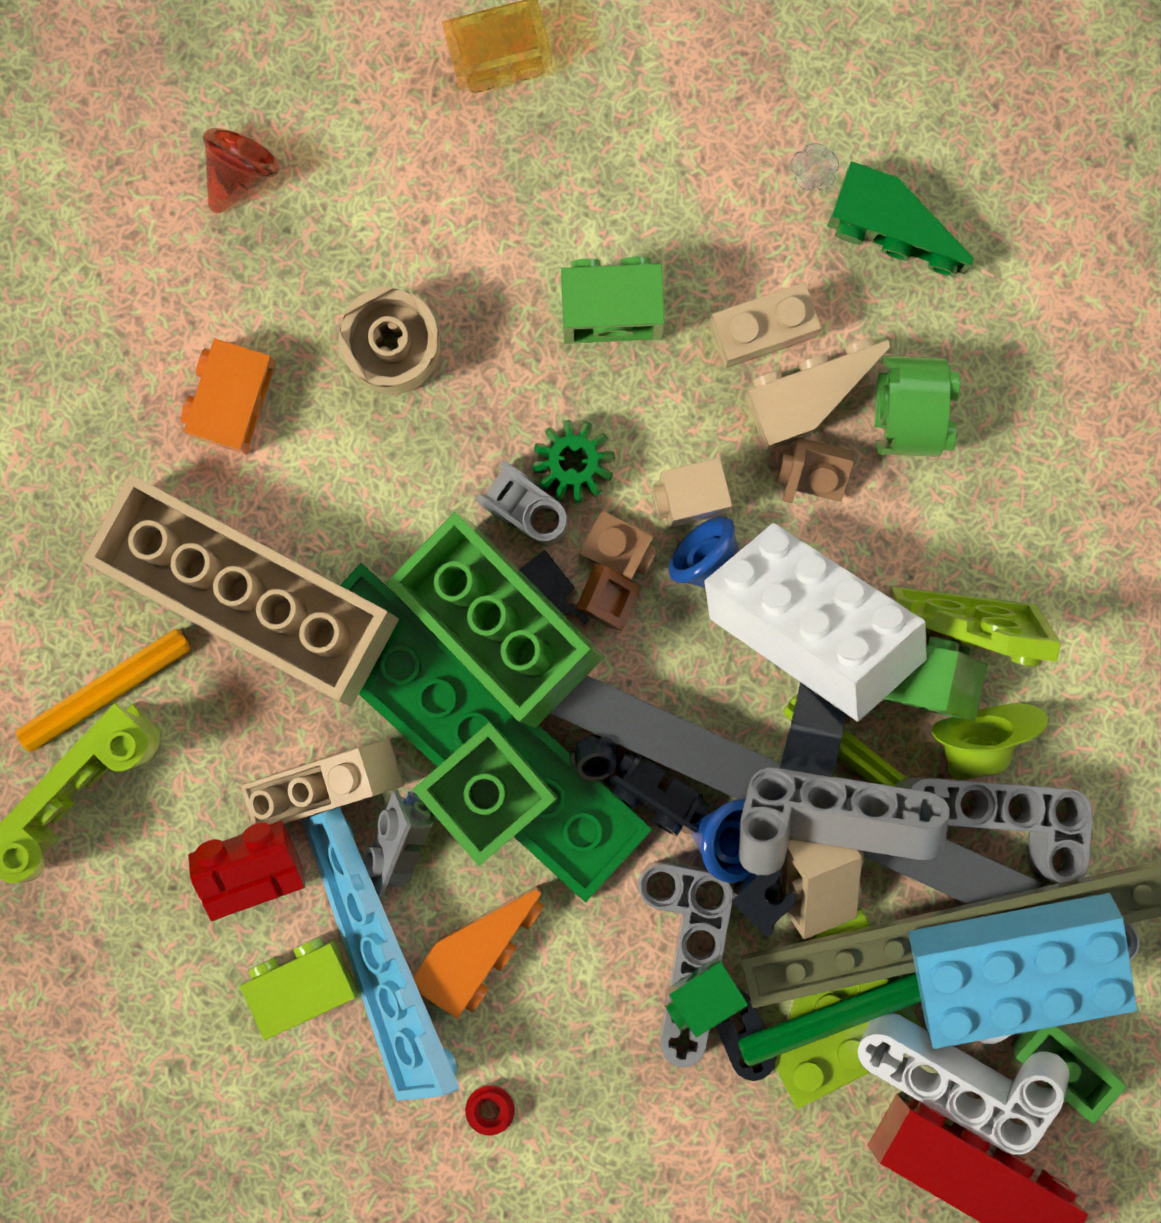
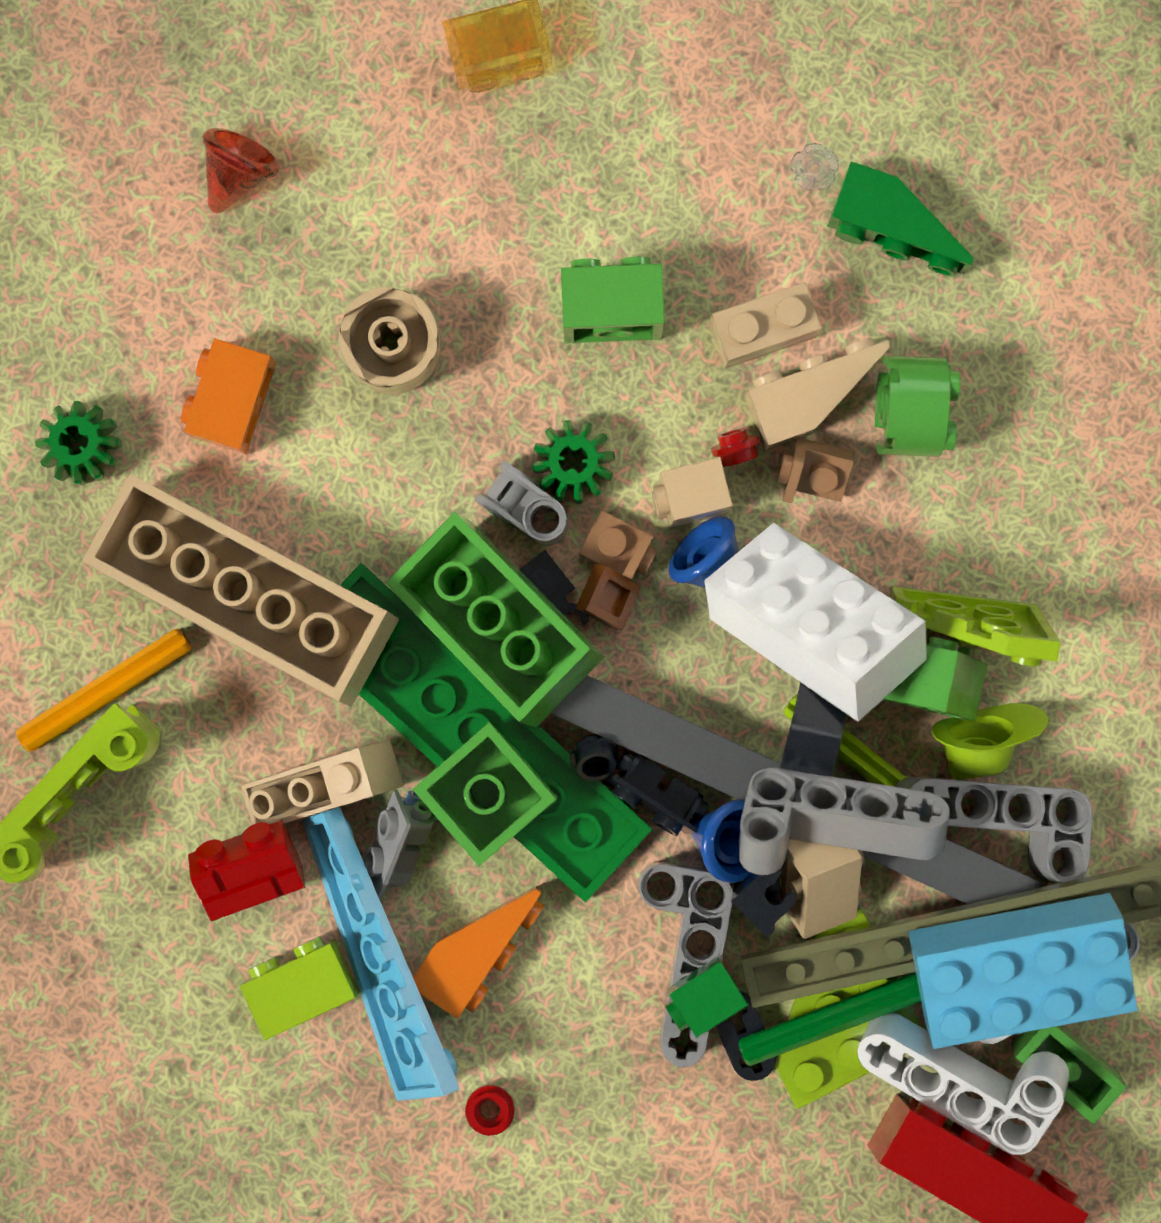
(66, 459): none -> green gear
(736, 447): none -> red plate

